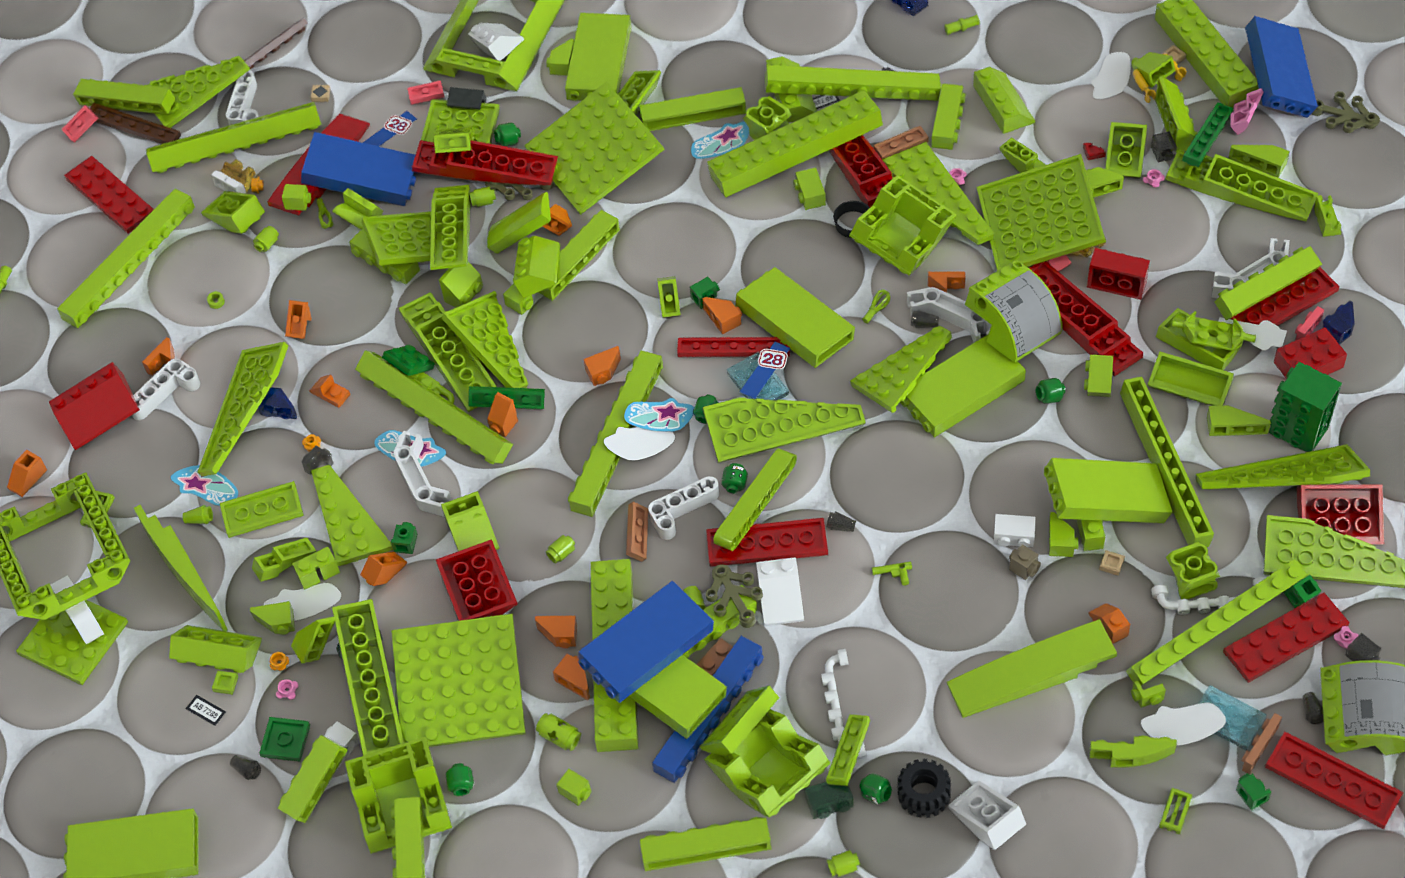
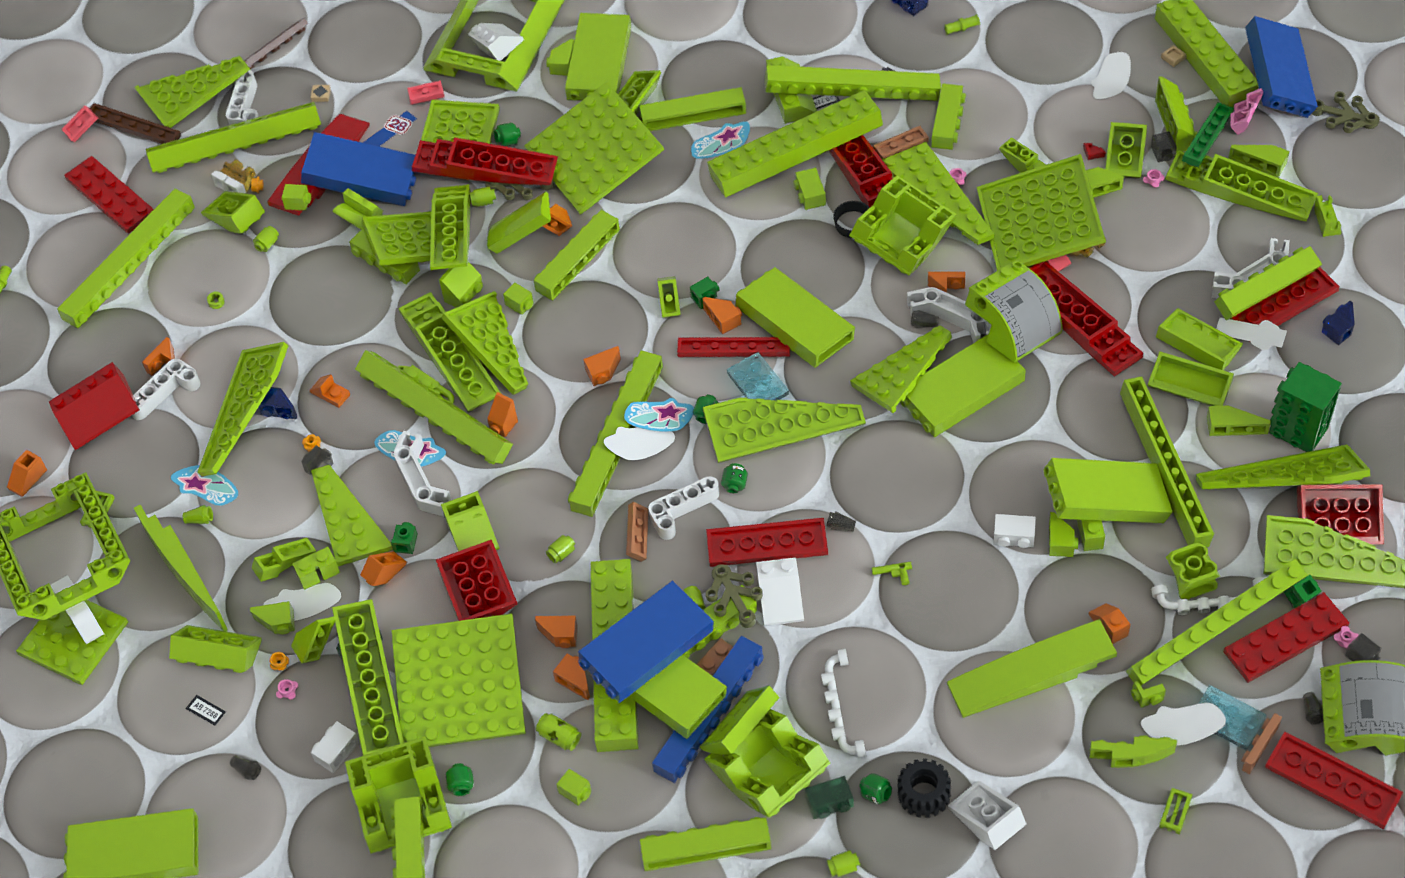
(124, 96): lime brick -> none
(224, 682): lime plate -> none
(261, 509): lime plate -> none
(284, 739): green plate -> none
(297, 319): orange slope -> none
(312, 778): lime brick -> none
(323, 210): lime piece -> none
(408, 360): green plate -> none
(453, 139): lime panel -> none
(466, 98): pearl dark grey panel -> none
(523, 397): green plate -> none
(536, 265): lime slope -> none
(755, 499): lime beam -> none
(766, 117): lime piece -> none
(768, 362): blue sticker -> none
(848, 750): lime tile -> none
(873, 310): lime piece -> none
(1001, 99): lime slope -> none
(1024, 562): dark tan brick -> none
(1050, 390): green head -> none
(1100, 375): lime brick -> none
(1112, 562): tan tile -> none
(1118, 273): red brick -> none
(1150, 67): lime torso -> none
(1226, 335): lime plate -> none
(1252, 791): green brick -> none
(1311, 322): coral plate -> none
(1316, 350): red brick -> none

